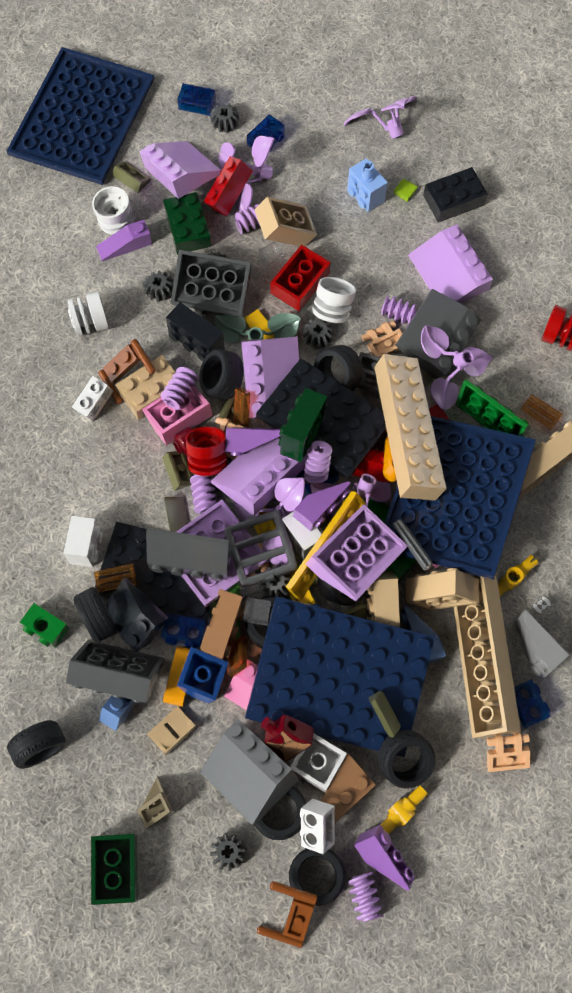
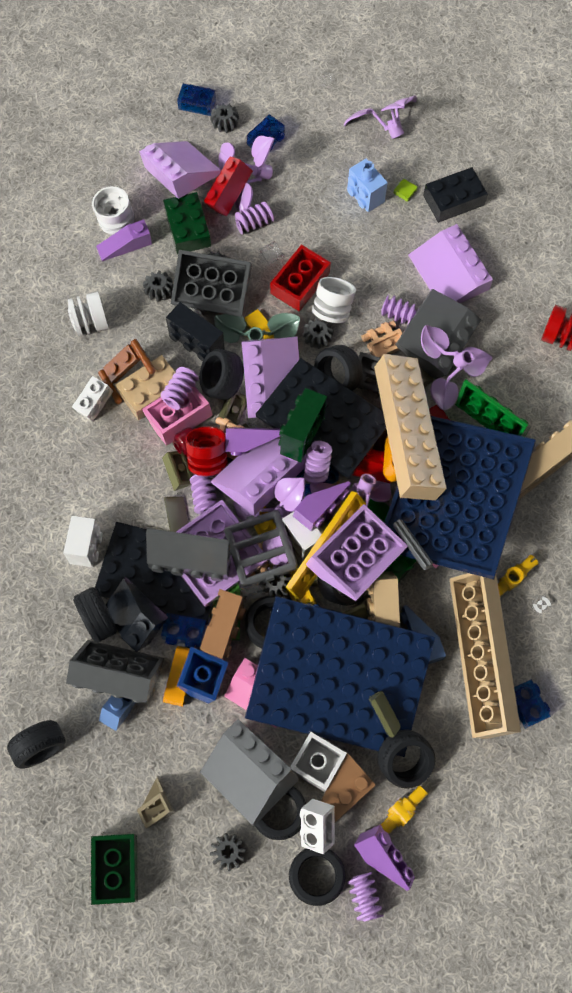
(35, 617): green brick -> none
(81, 115): dark blue plate -> none
(97, 574): clear orange tile -> none
(130, 176): olive slope -> none
(163, 737): tan piece -> none
(238, 656): clear orange tile -> none
(241, 407): clear orange tile -> none
(257, 611): clear panel -> none
(285, 221): tan brick -> none
(287, 736): dark red torso -> none
(298, 917): dark orange plate -> none
(442, 590): tan brick -> none
(508, 758): light nougat plate -> none
(540, 647): light grey slope -> none
(557, 414): clear orange tile -> none

